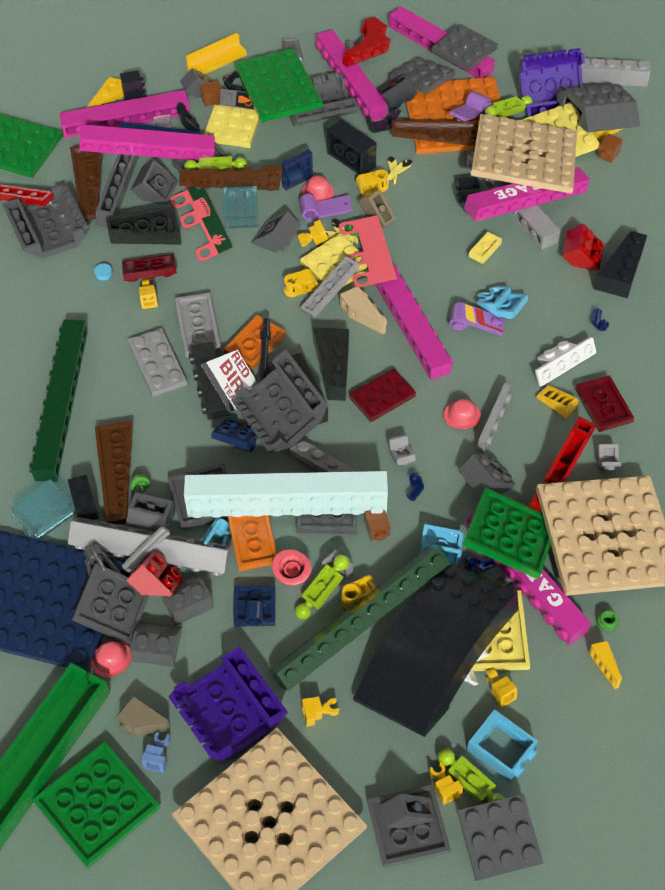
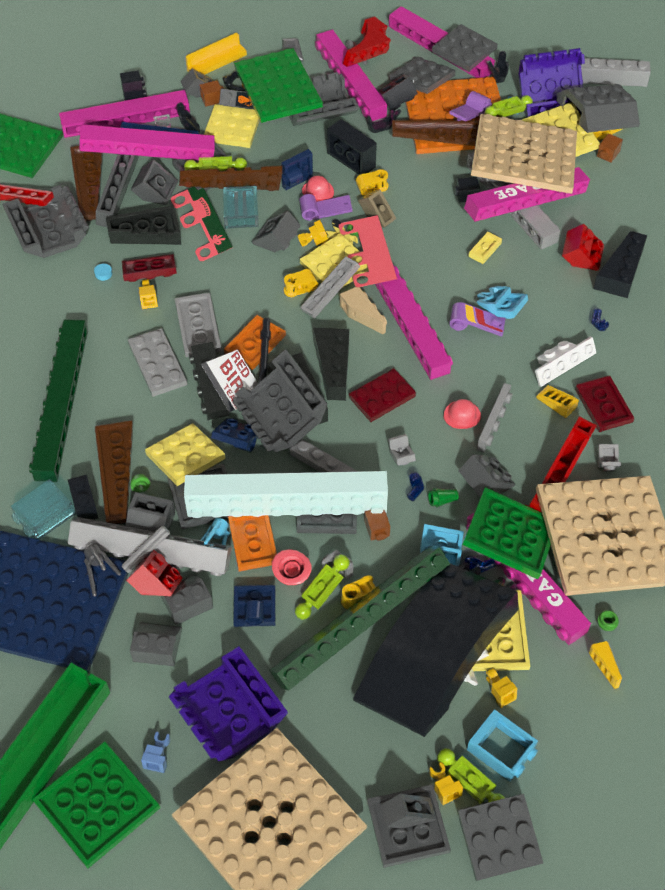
(108, 93): yellow wing -> none
(110, 605): dark grey plate -> none
(111, 659): coral hat -> none
(141, 719): dark tan slope -> none
(185, 454): none -> light yellow plate
(313, 710): yellow piece -> none
(396, 169): light yellow piece -> none
(439, 497): none -> green cone
(501, 70): none -> black helmet

